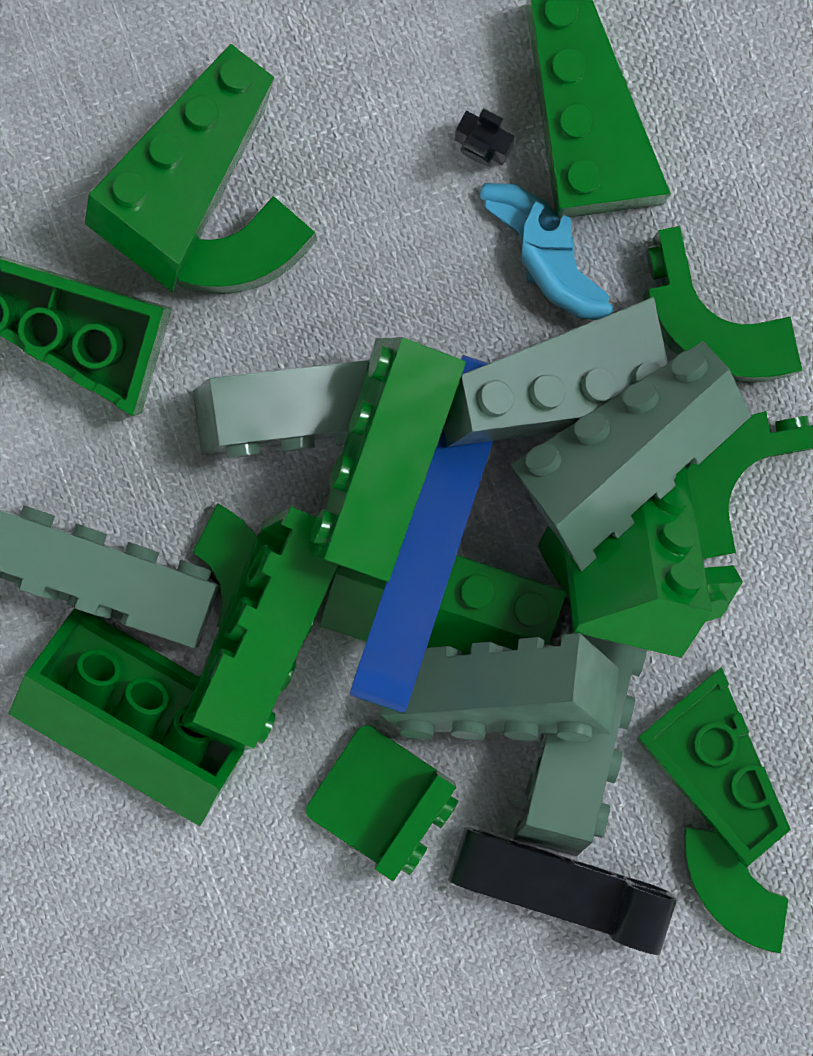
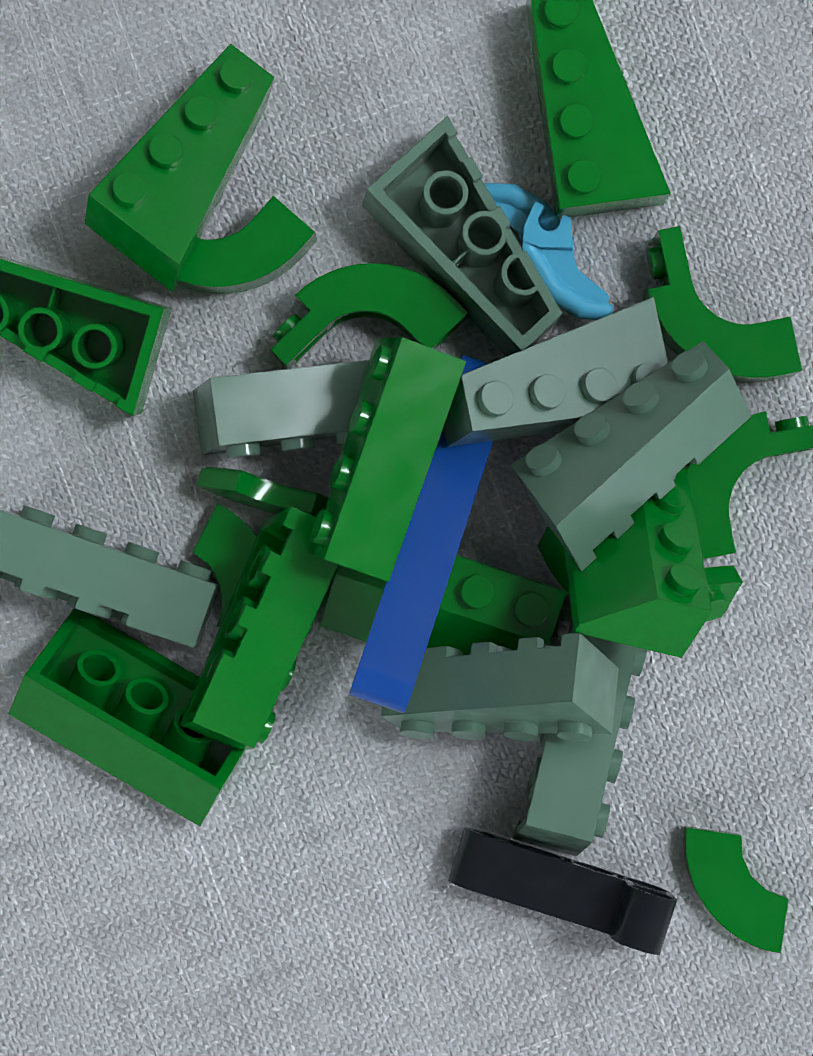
(258, 492): none -> green tile
(373, 291): none -> green arch
(382, 801): green bracket -> none
(462, 240): none -> sand green wedge
(483, 137): black plate -> none
(715, 766): green wing -> none

